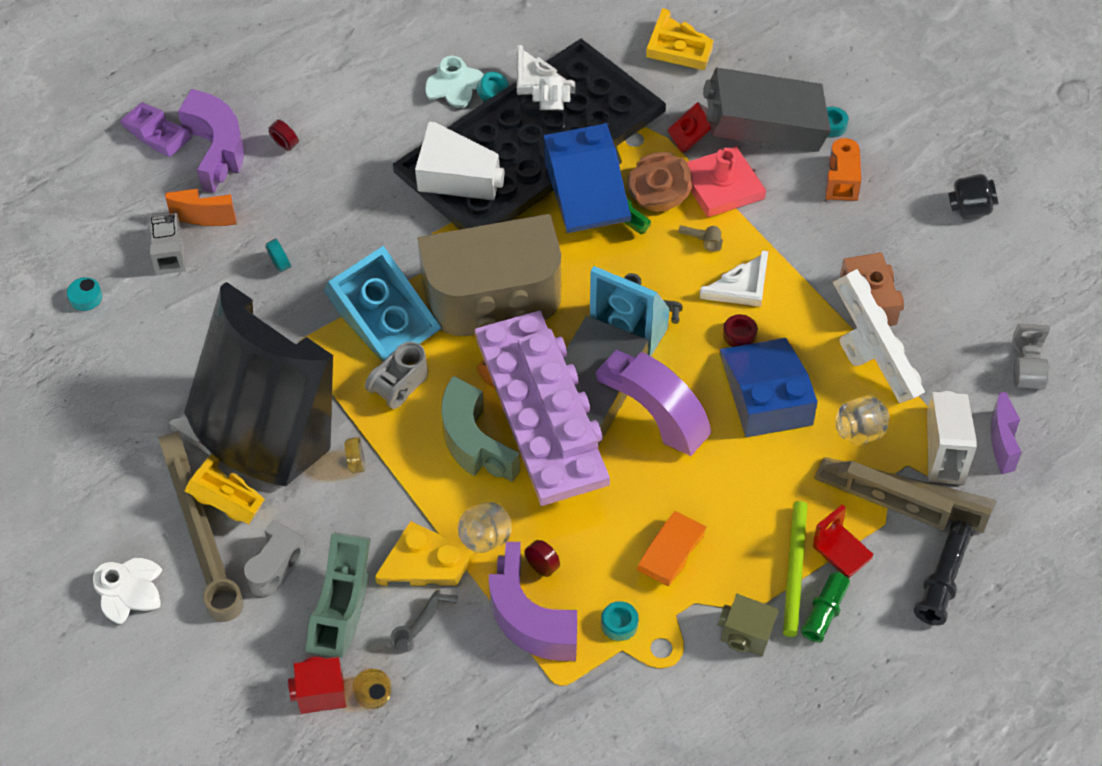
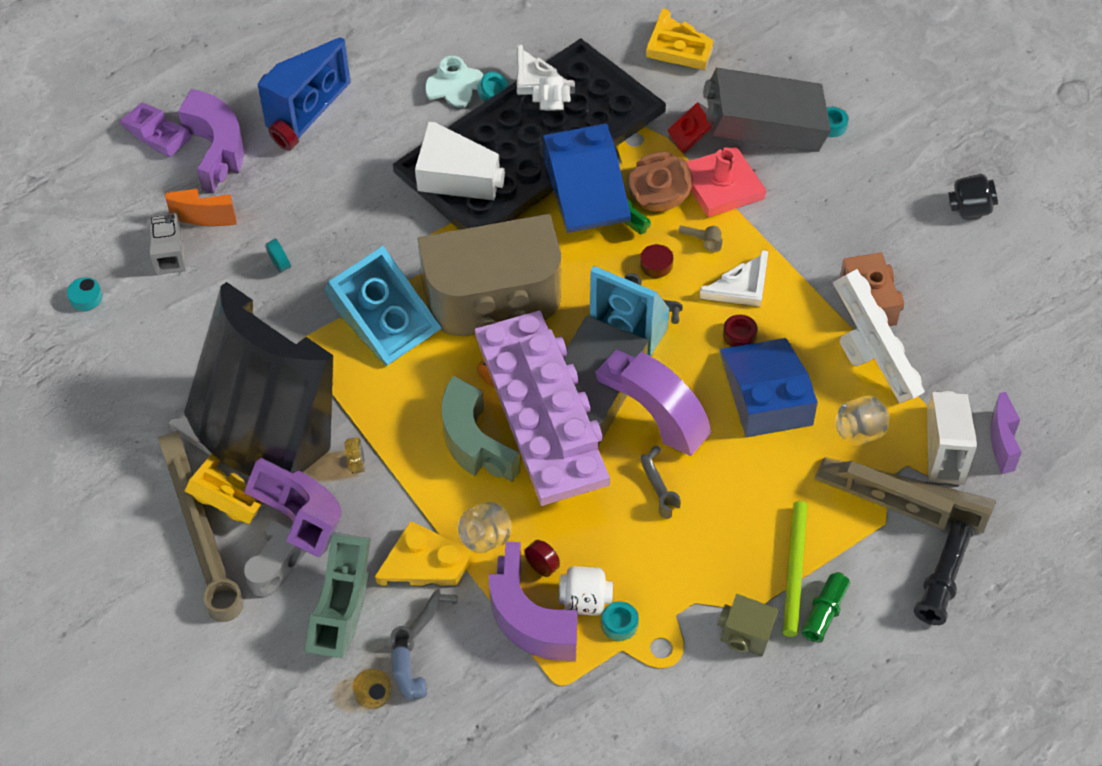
(131, 591): white plate -> none
(301, 499): none -> medium lavender arch
(304, 85): none -> blue slope
(317, 685): red brick -> none
(396, 379): light grey piece -> none
(402, 674): none -> sand blue arm
(585, 590): none -> white head
(656, 260): none -> dark red tile
(665, 497): none -> dark grey piece
(671, 548): orange slope -> none
(839, 545): red bracket -> none
(845, 173): orange leg -> none
(1029, 368): light grey leg -> none

